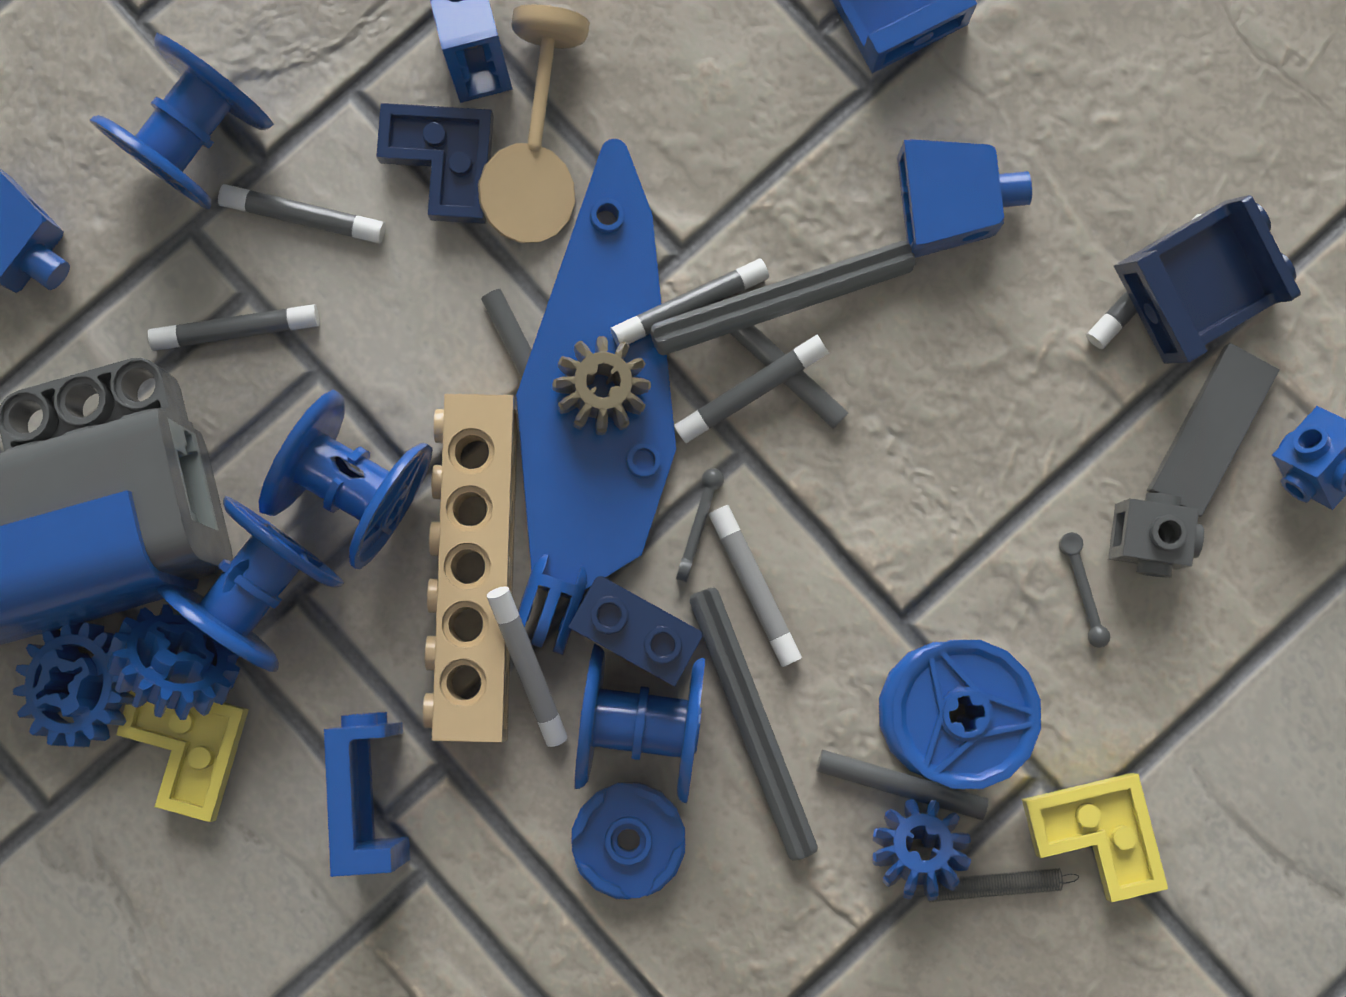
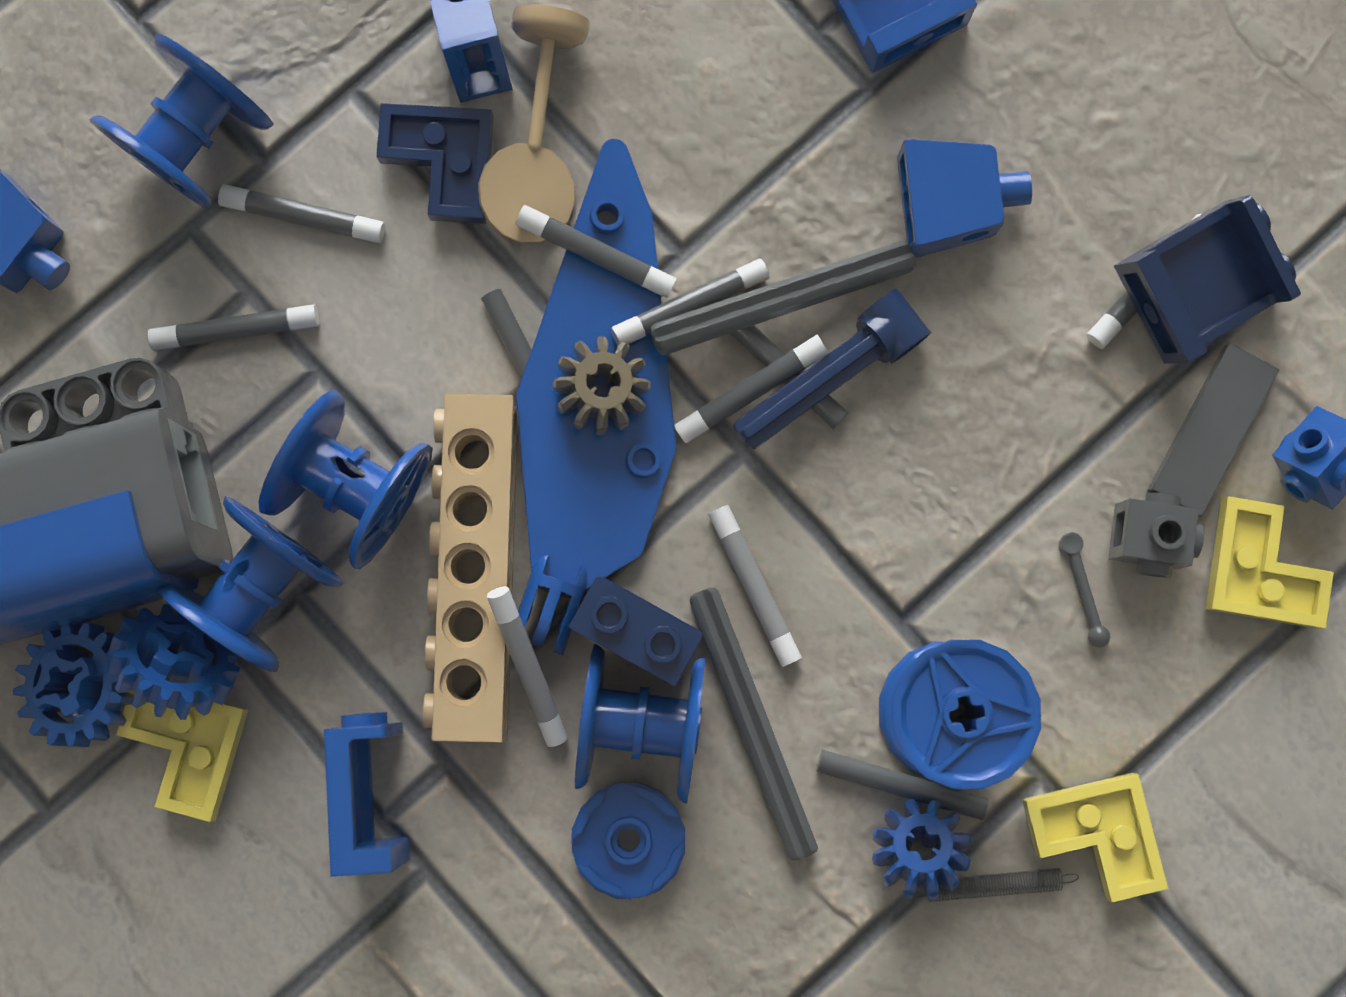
(595, 251): none -> dark grey bar
(712, 480): dark grey hinge -> none
(884, 333): none -> dark blue axle
(1251, 581): none -> light yellow plate

